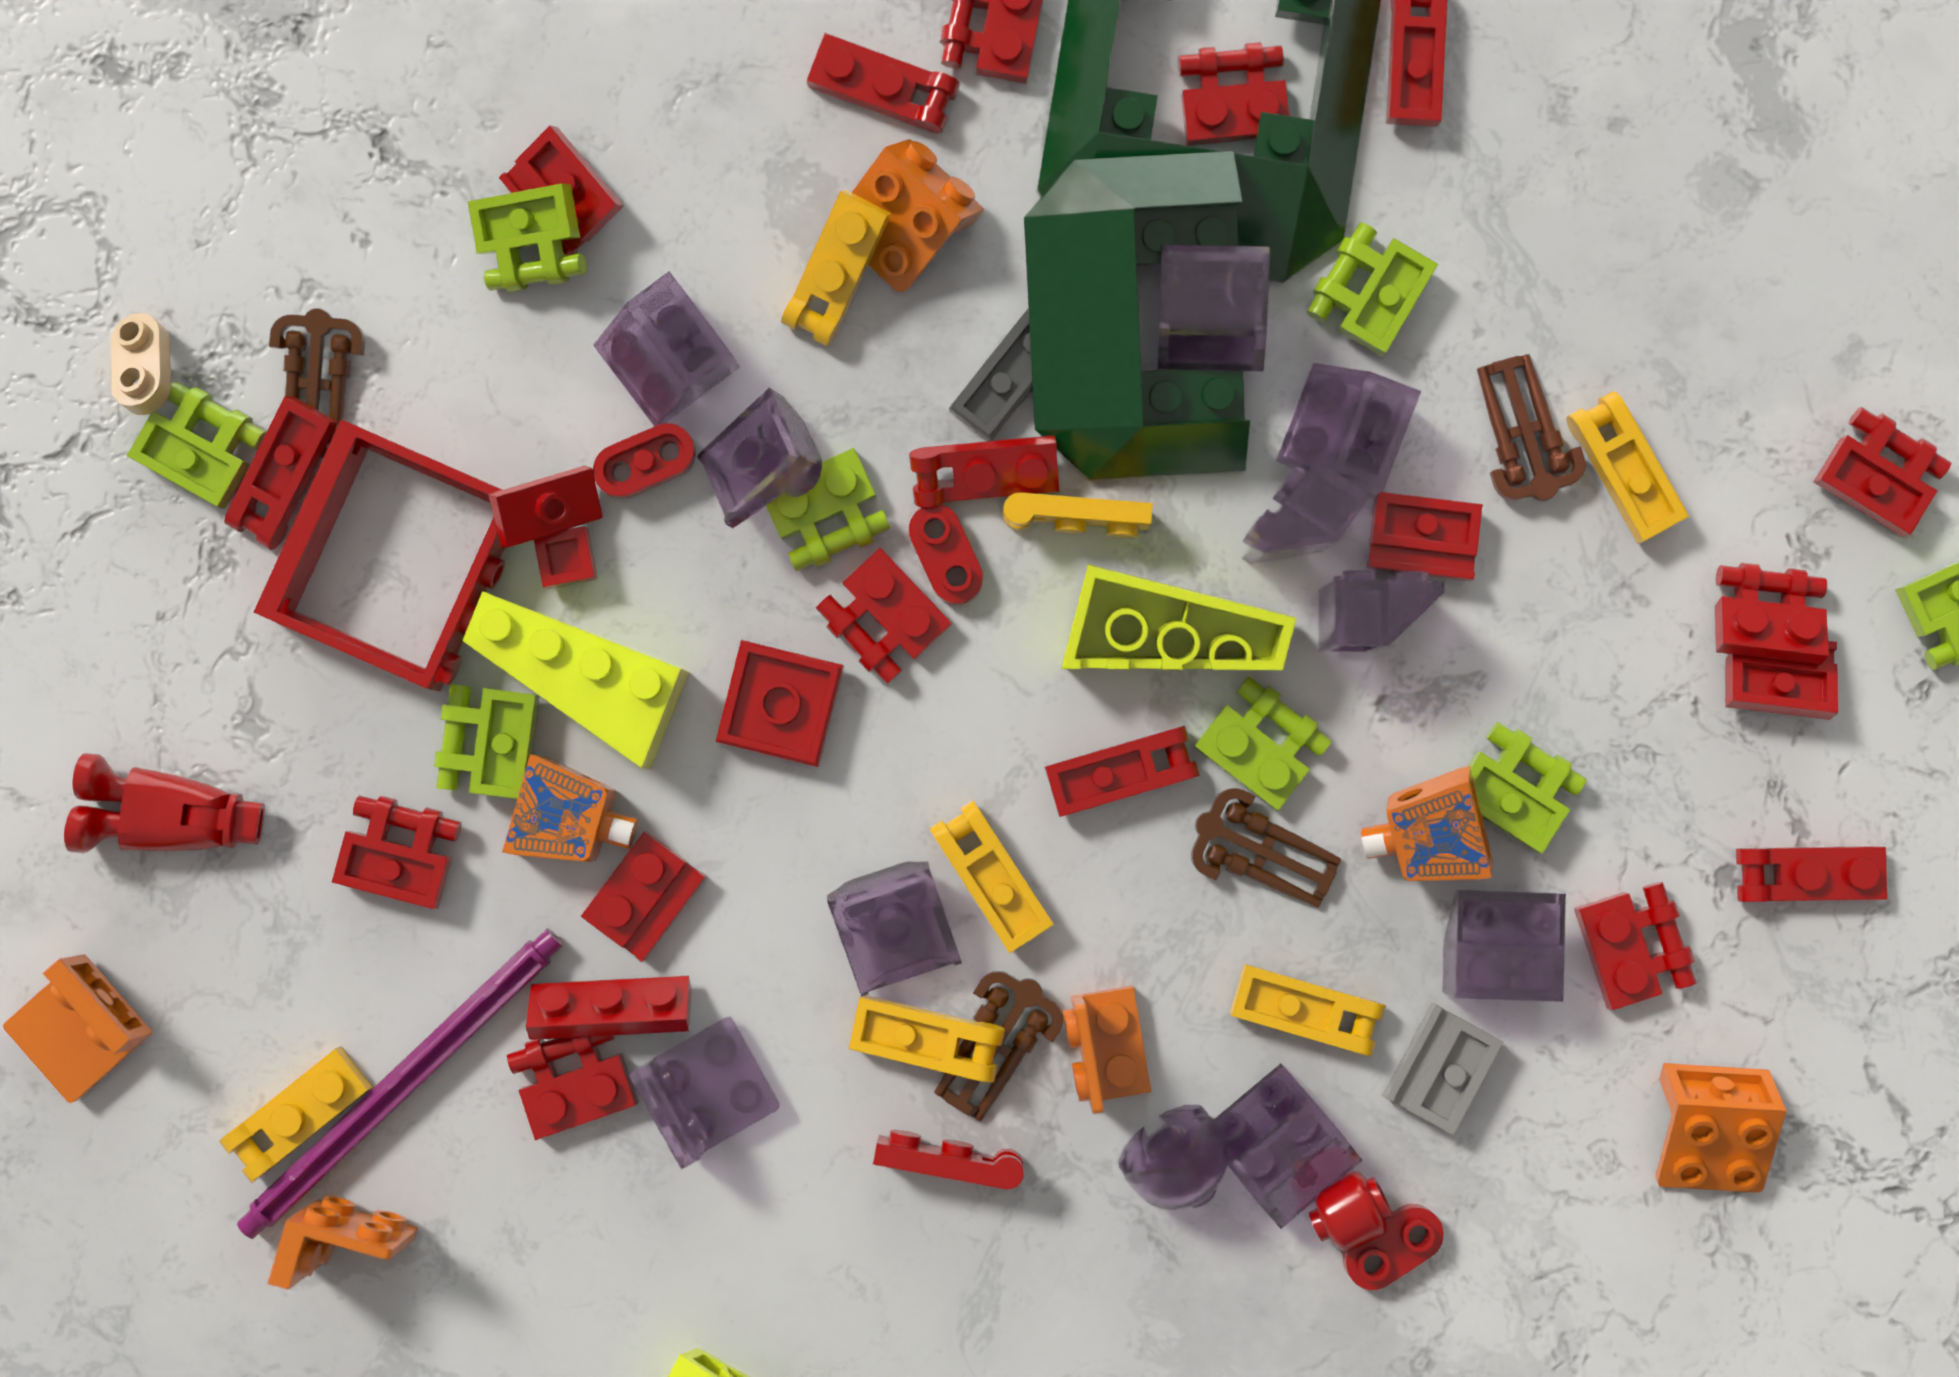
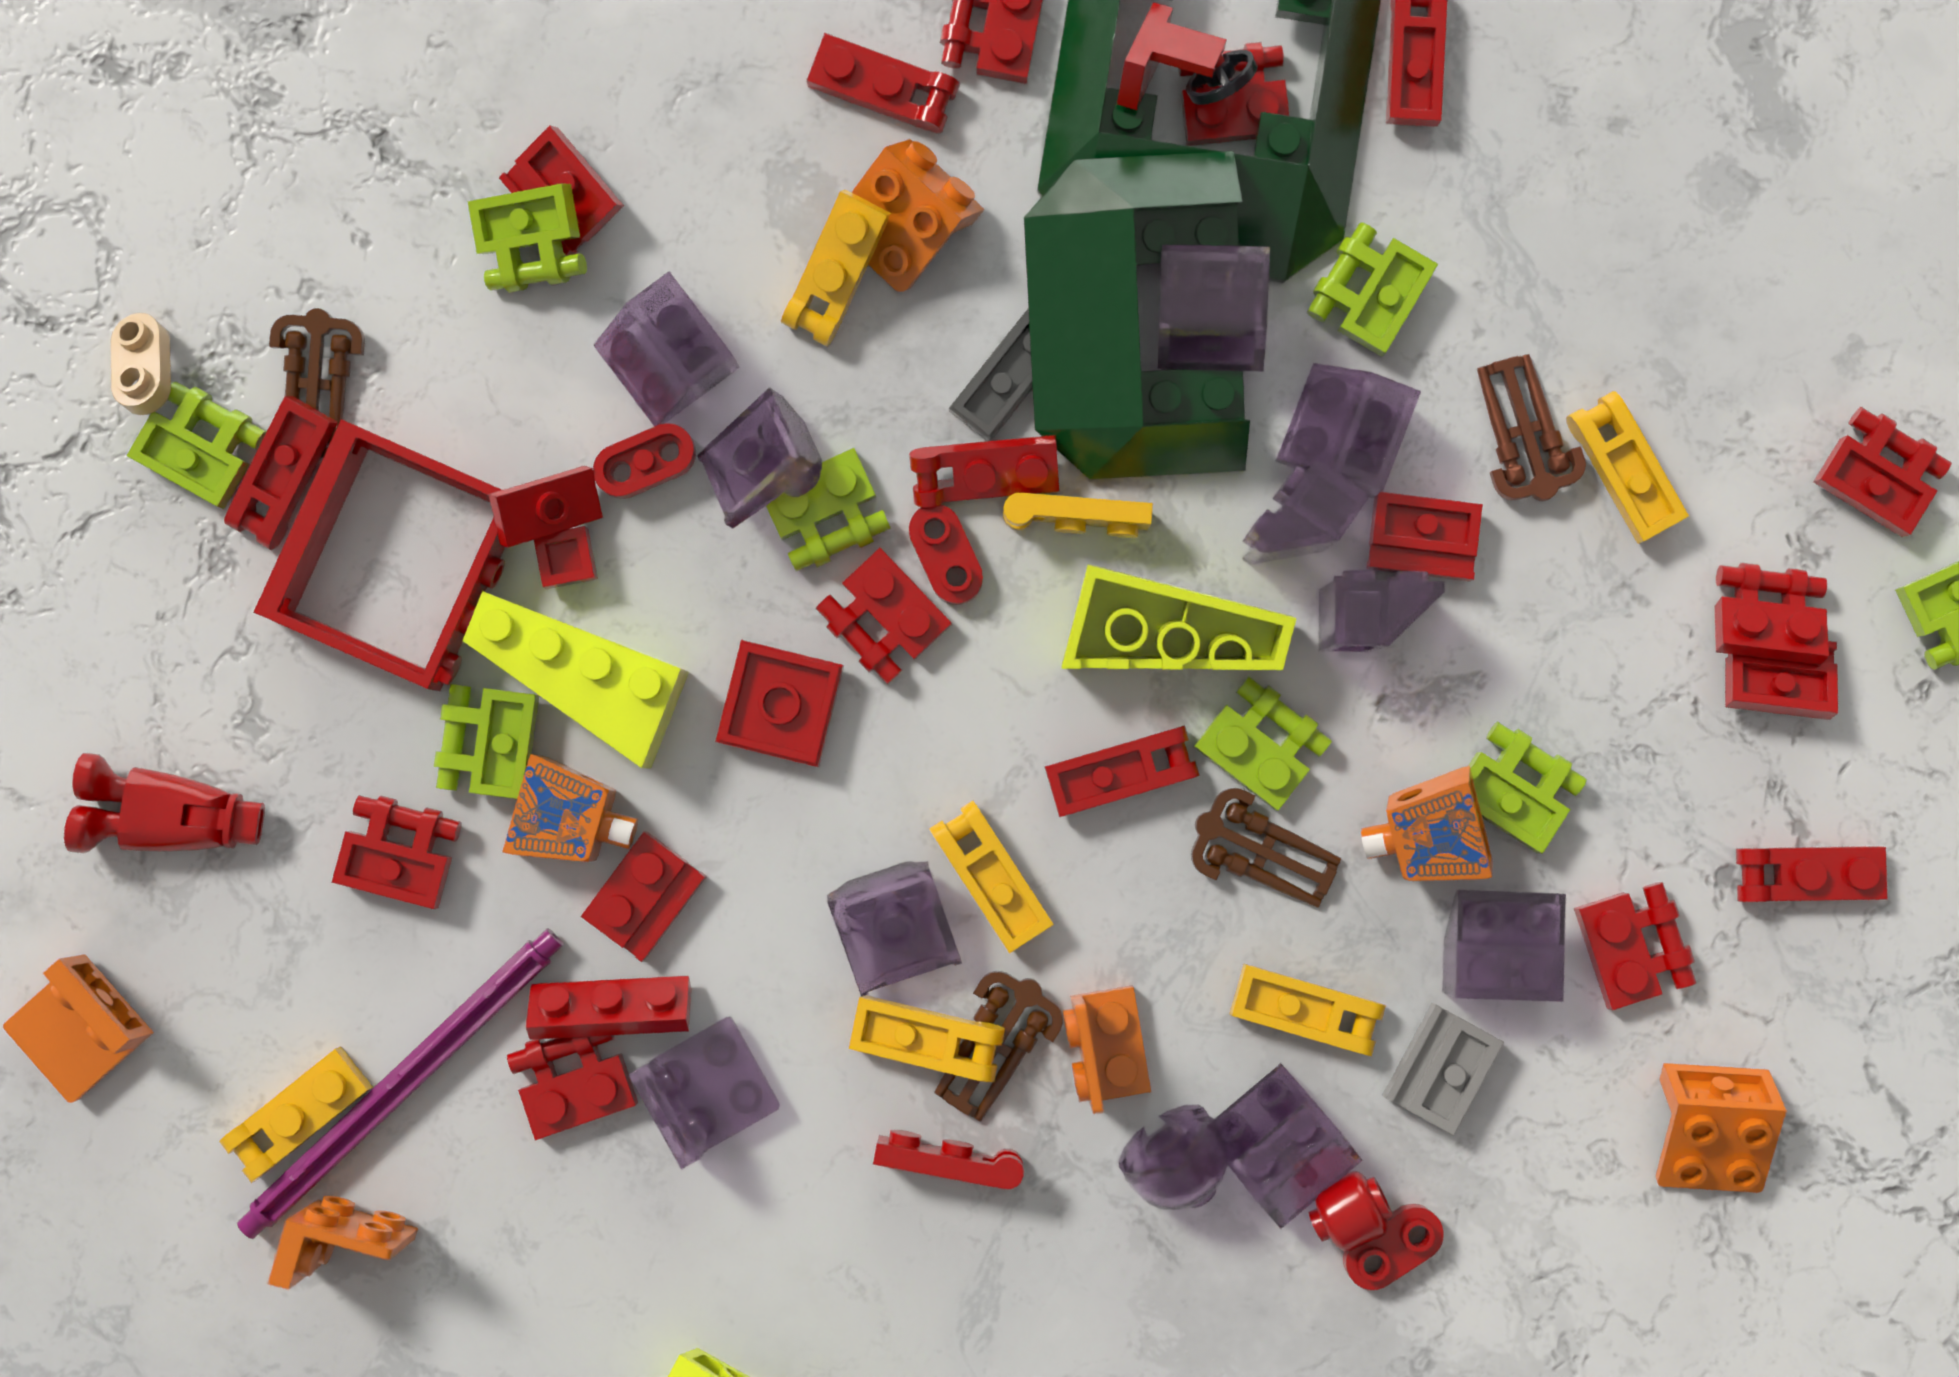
(1184, 49): none -> piece

